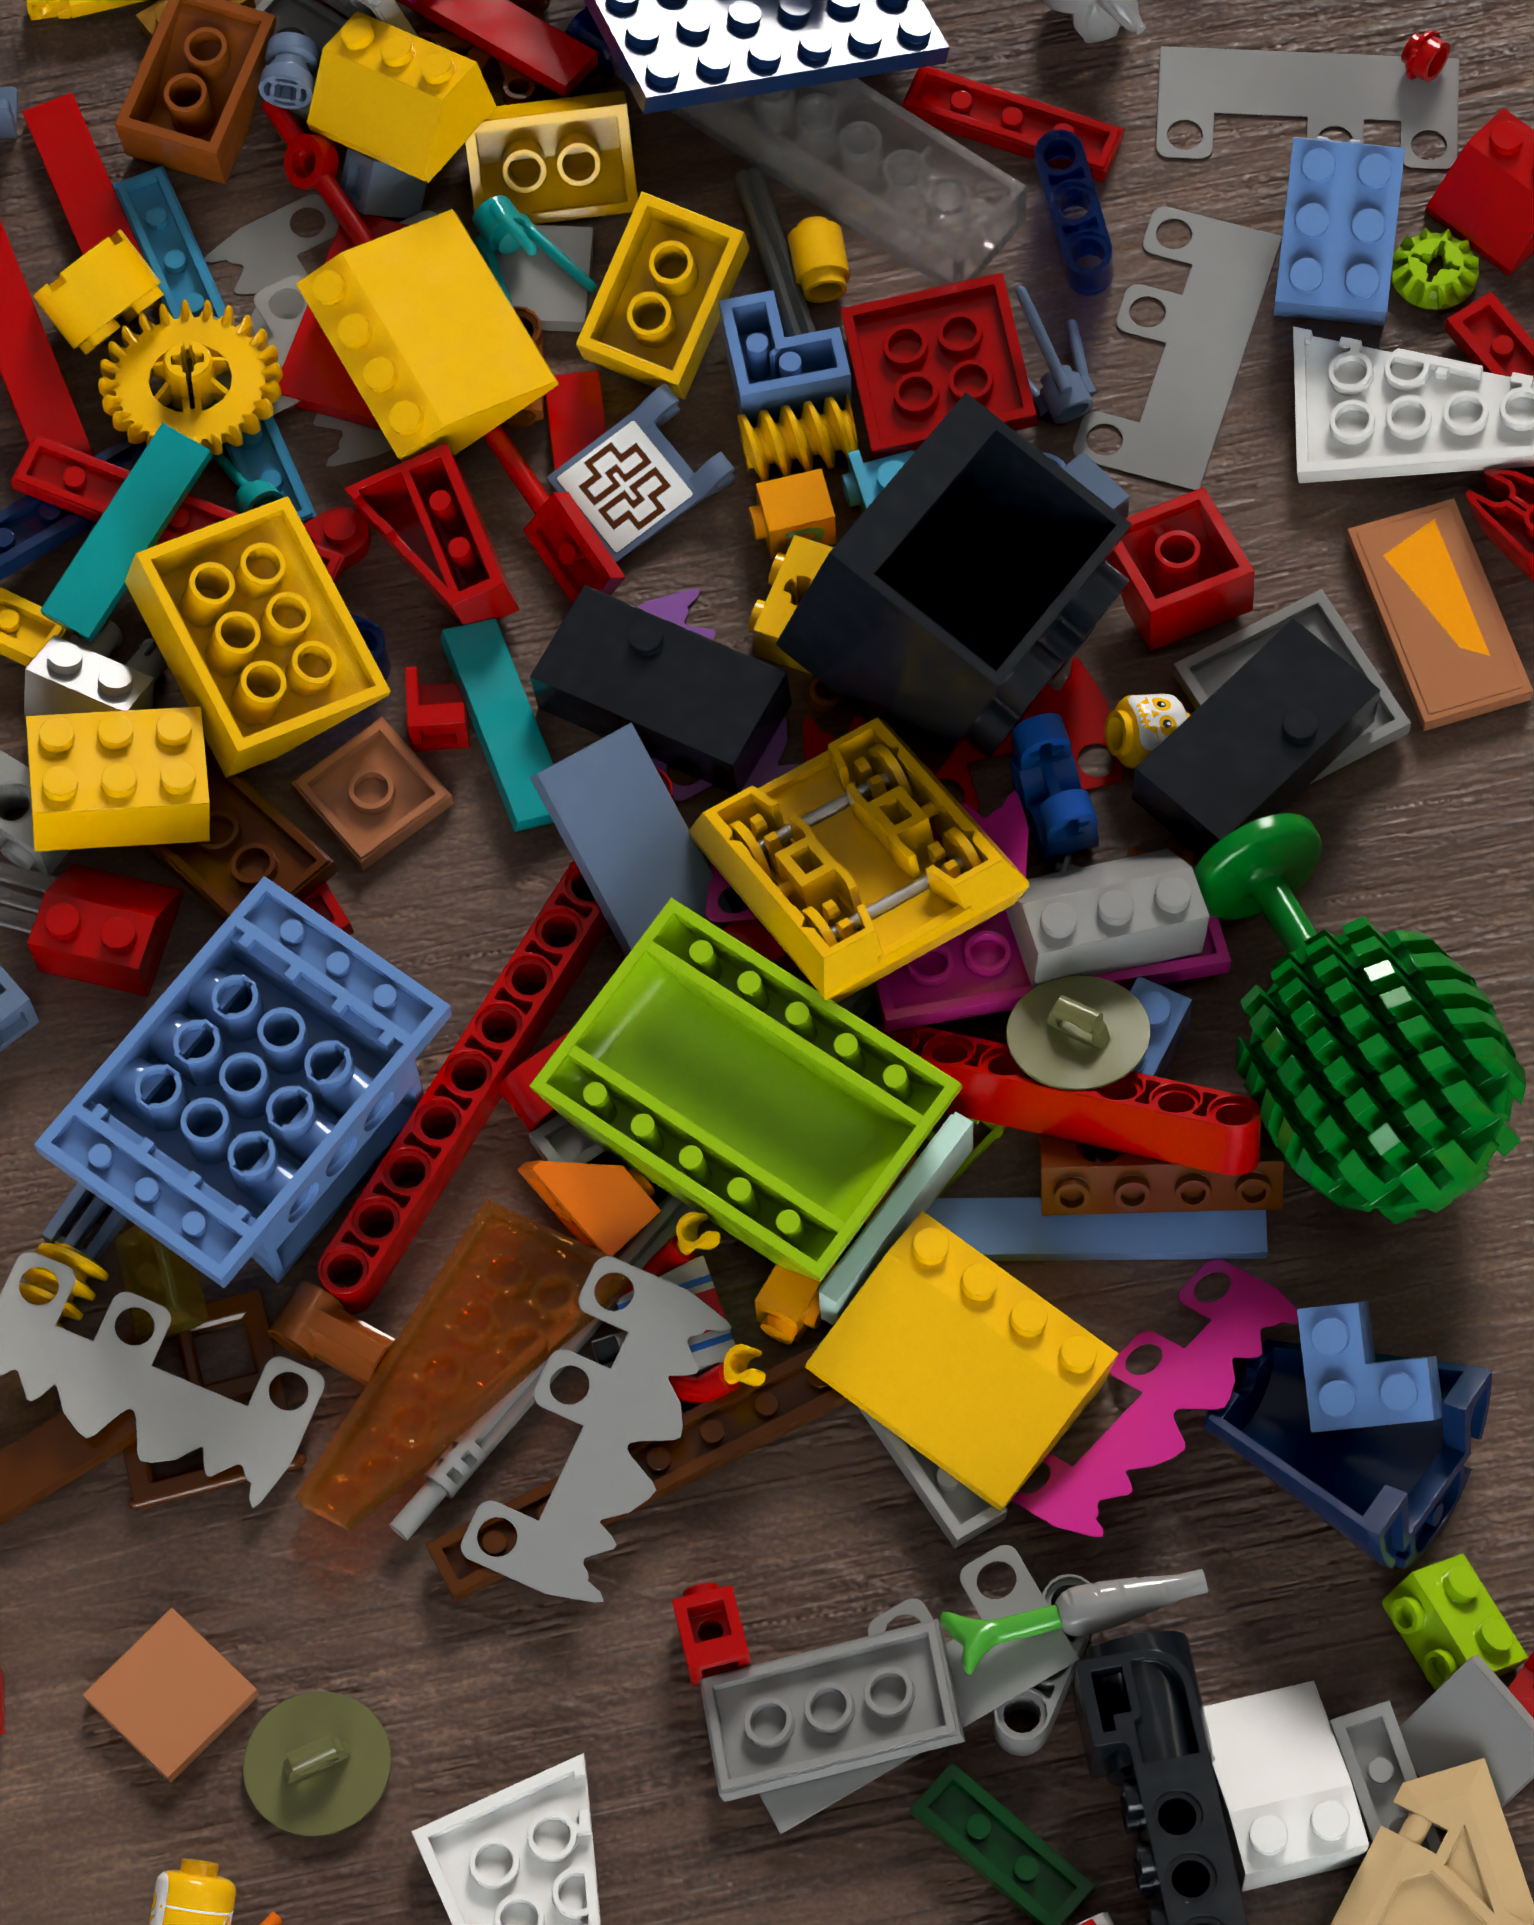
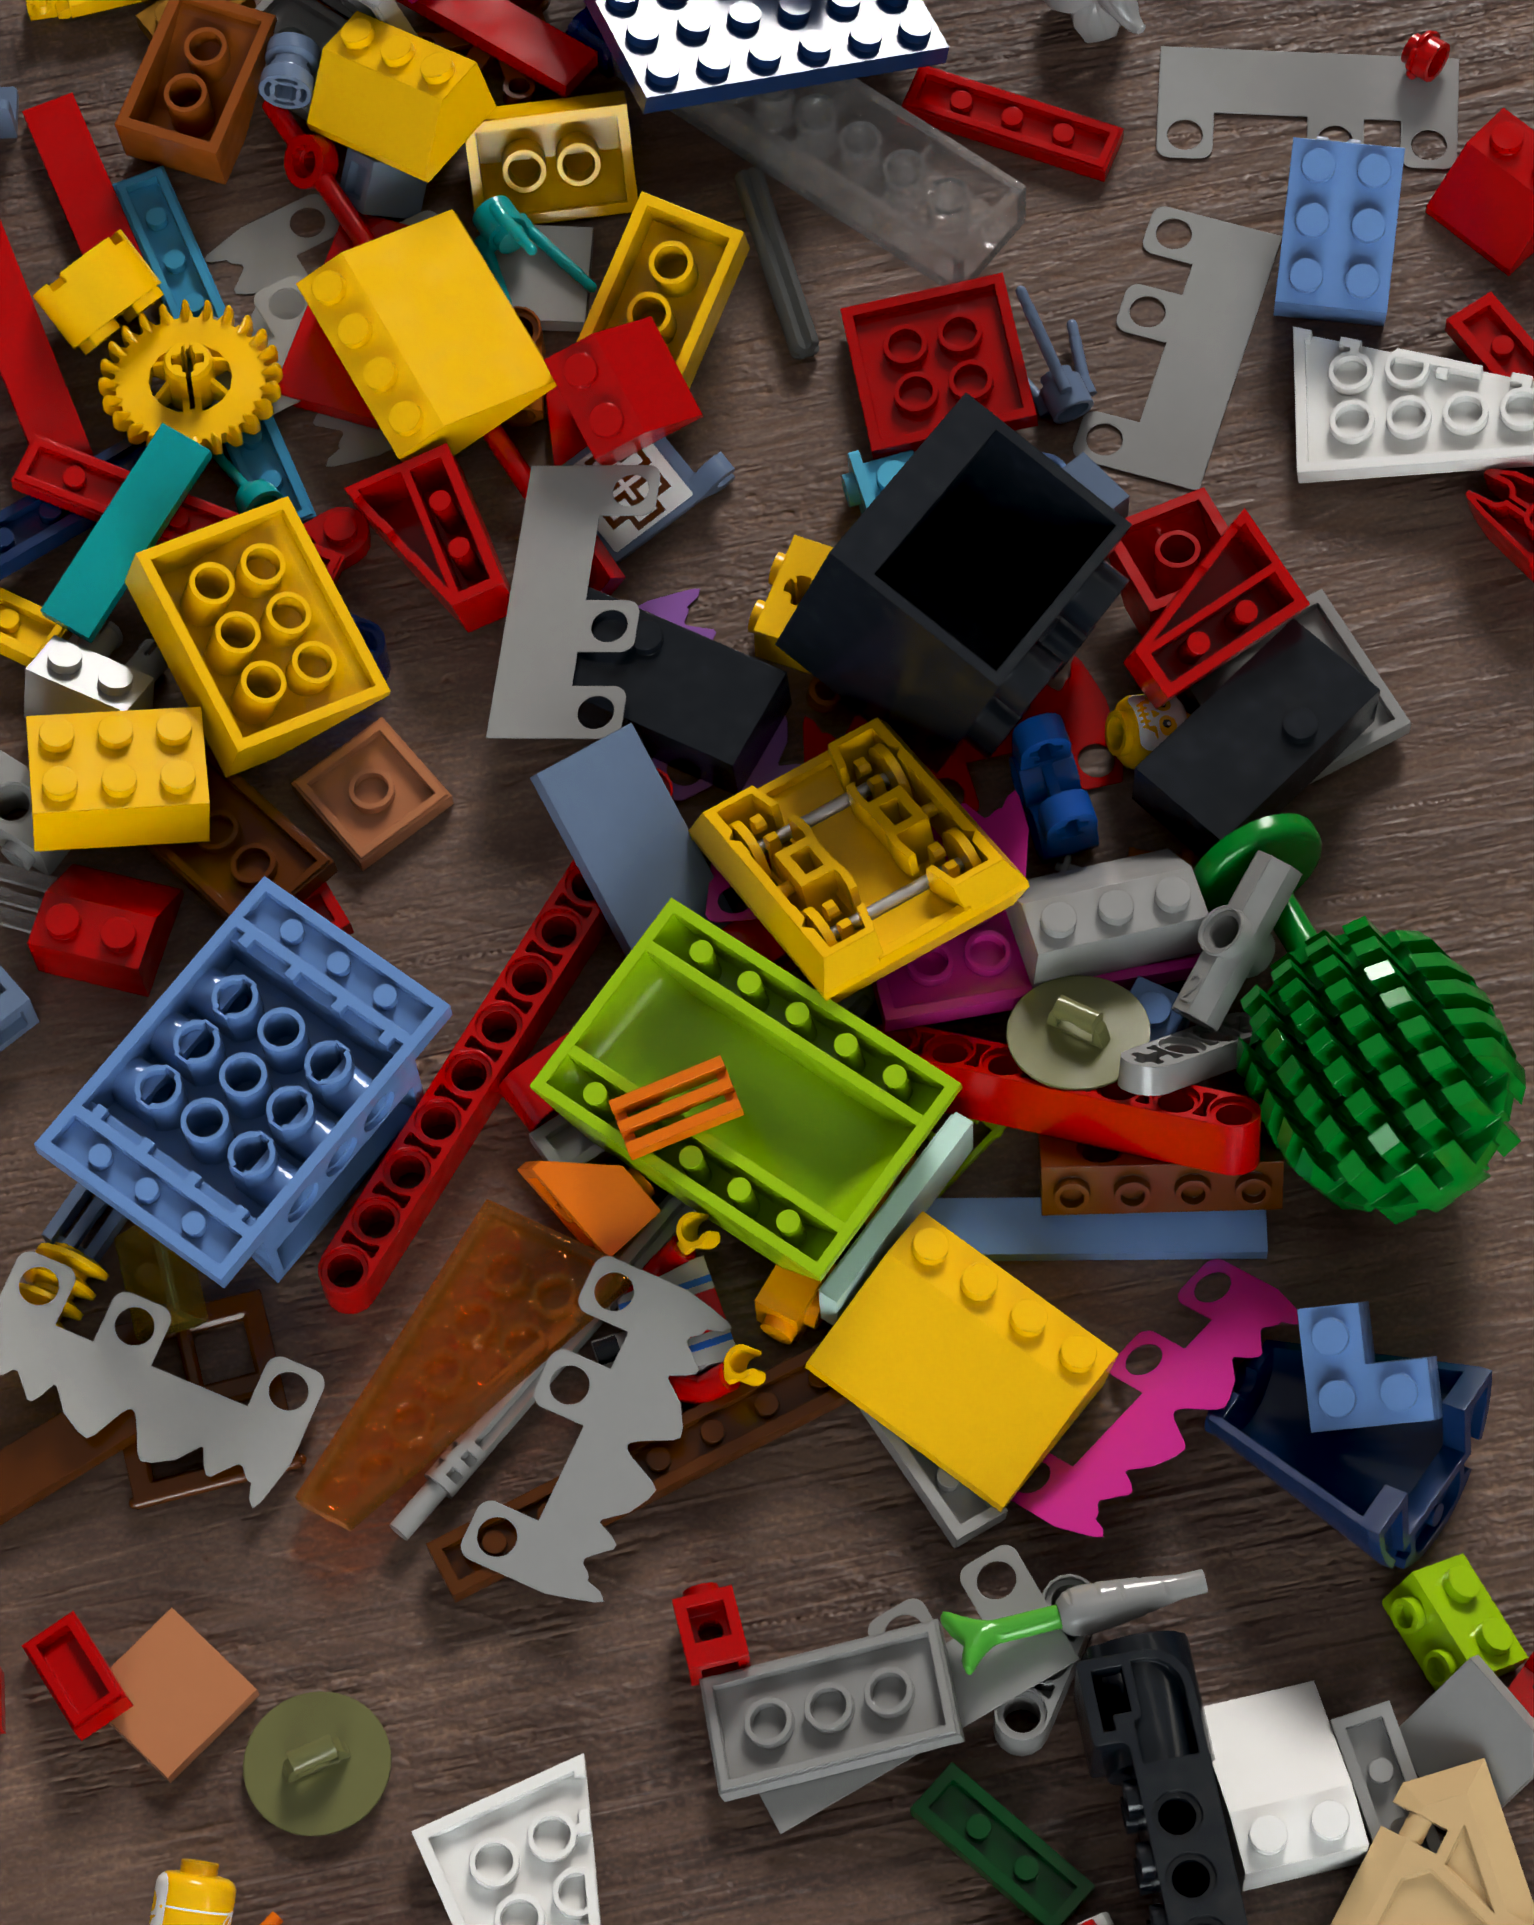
(77, 1675): none -> red tile
(320, 1328): dark orange piece -> none
(435, 714): red panel -> none
(500, 717): teal tile -> none
(549, 608): none -> light grey piece
(623, 389): none -> red slope
(666, 1088): none -> orange tile
(780, 369): medium blue brick -> none
(793, 507): light orange brick -> none
(798, 438): yellow piece -> none
(819, 259): yellow brick -> none
(1074, 188): clear blue beam -> none
(1183, 1057): none -> light grey beam
(1217, 614): none -> red wedge
(1236, 941): none -> light grey piece
(1439, 614): nougat tile -> none
(1450, 285): lime gear -> none

